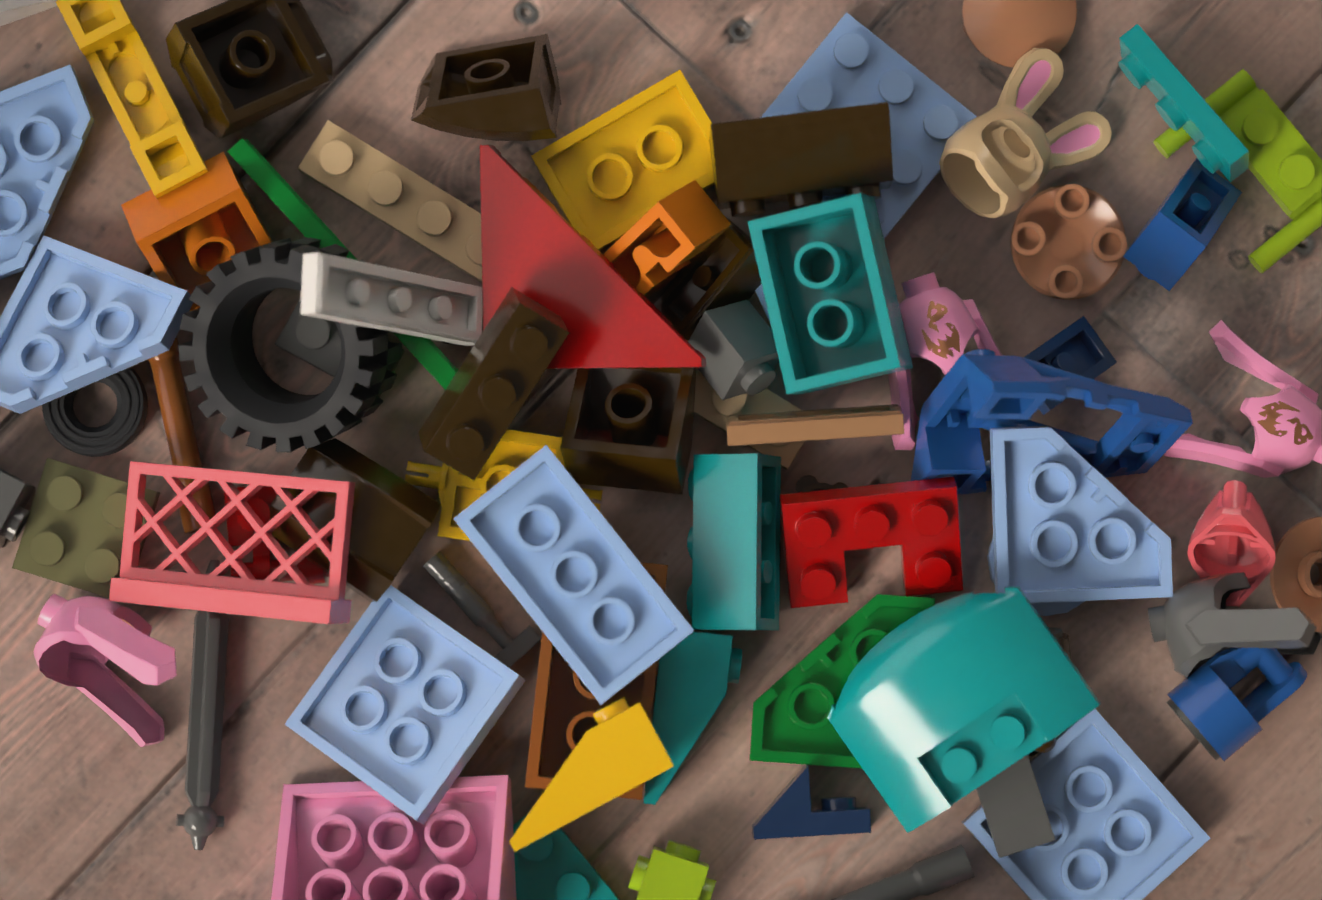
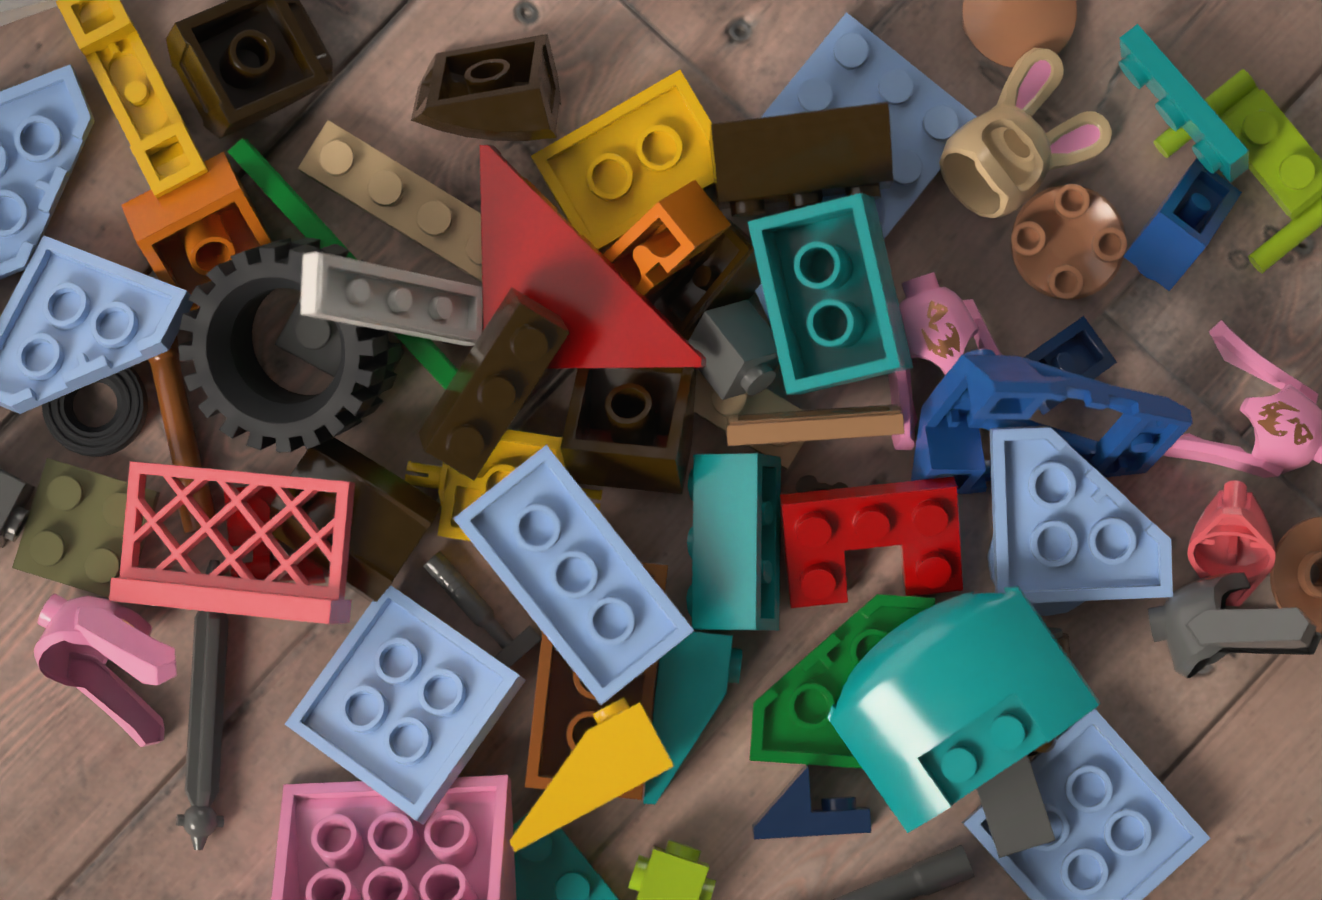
(1216, 714): blue piece -> none

